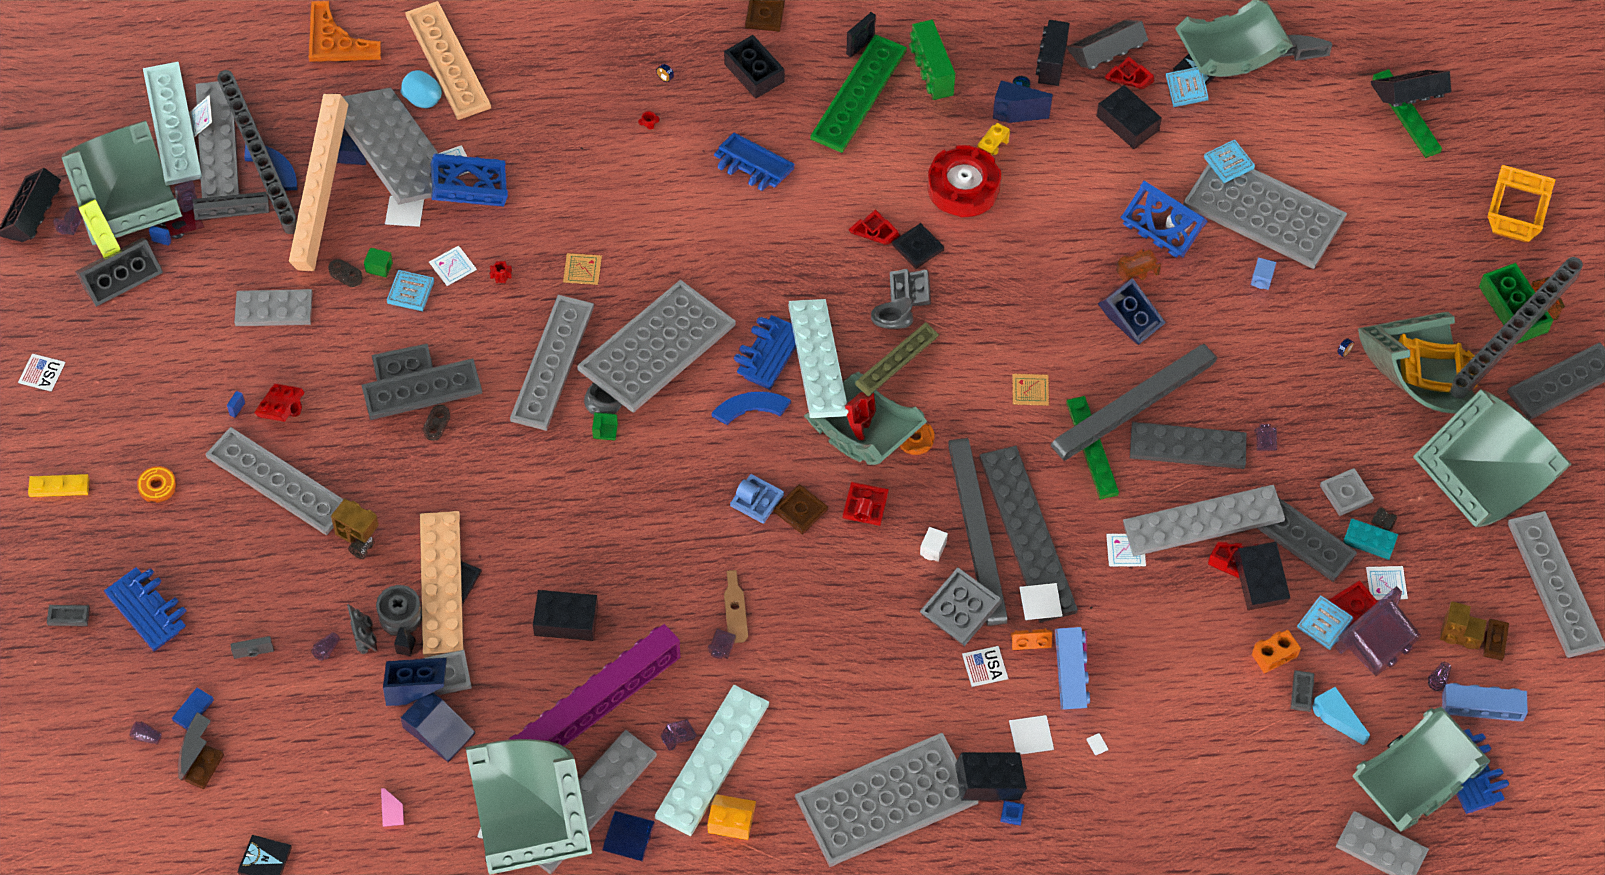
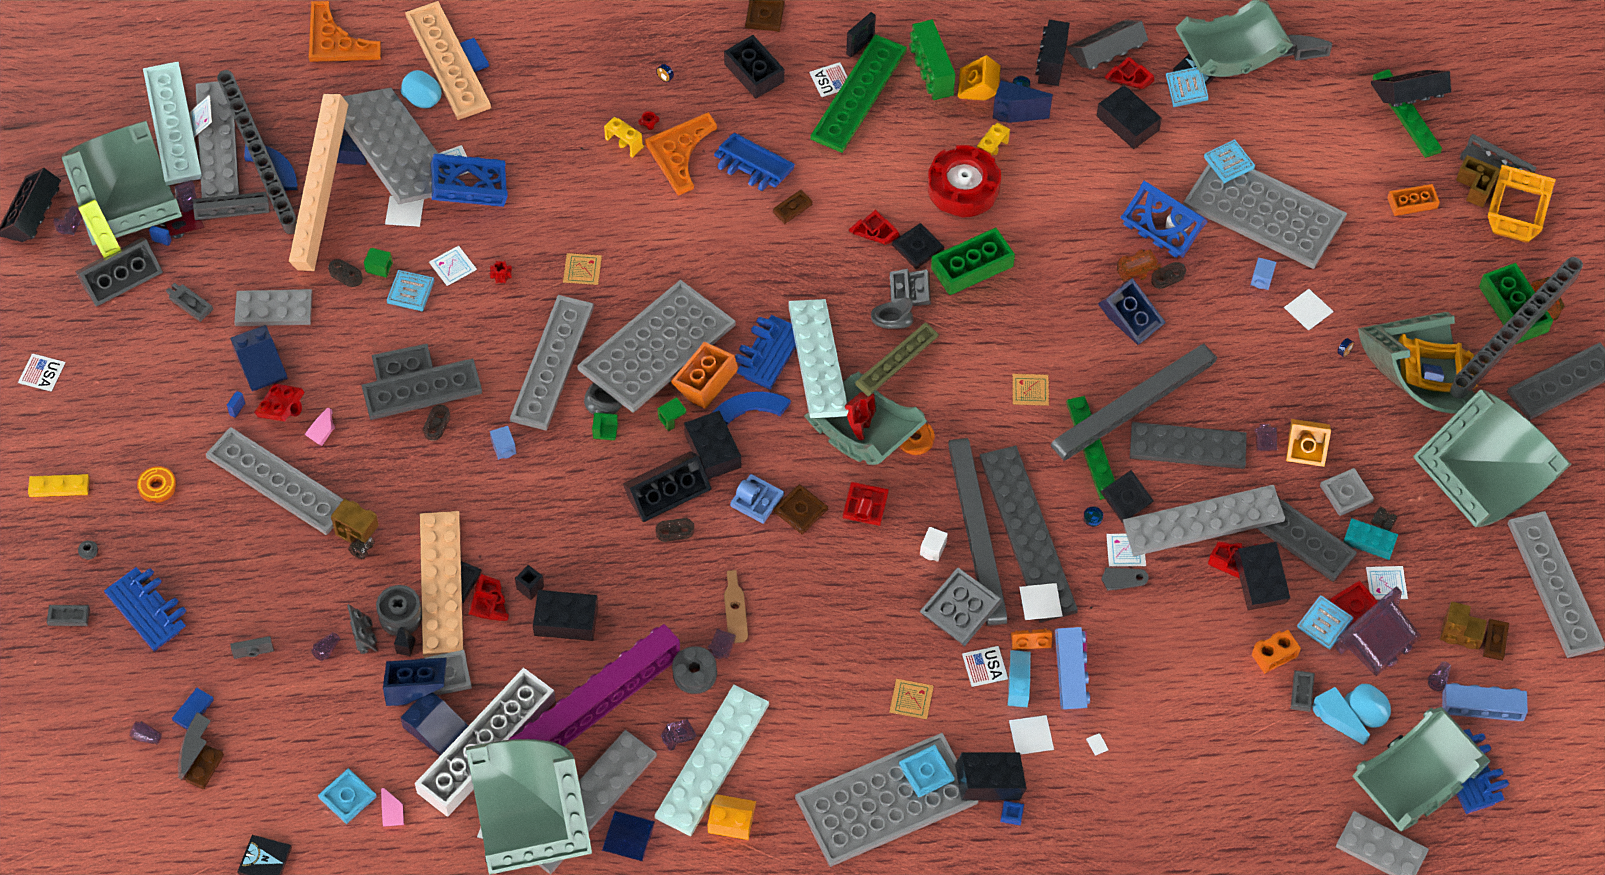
(90, 554): none -> dark grey plate
(189, 301): none -> dark grey hinge
(258, 358): none -> dark blue slope
(321, 427): none -> bright pink slope
(347, 796): none -> medium azure tile
(474, 54): none -> blue tile
(488, 600): none -> red slope
(503, 442): none -> medium blue brick
(511, 710): none -> white brick
(529, 582): none -> black brick
(626, 134): none -> yellow window
(667, 486): none -> black slope
(669, 412): none -> green panel
(673, 149): none -> orange plate
(674, 529): none -> clear smoke plate
(692, 658): none -> dark grey wheel
(705, 374): none -> orange slope
(713, 444): none -> black brick
(792, 206): none -> reddish brown plate
(829, 79): none -> sticker
(911, 699): none -> clear orange sticker
(926, 771): none -> medium azure tile
(972, 261): none -> green brick
(979, 79): none -> light orange slope
(1019, 678): none -> medium azure slope
(1093, 516): none -> tile
(1123, 578): none -> dark grey piece
(1126, 496): none -> black tile
(1167, 275): none -> clear smoke plate
(1308, 309): none -> white sticker
(1308, 442): none -> light orange slope
(1369, 705): none -> medium azure piece
(1413, 200): none -> orange piece
(1432, 372): none -> blue tile
(1479, 177): none -> pearl gold brick
(1483, 153): none -> dark grey fence

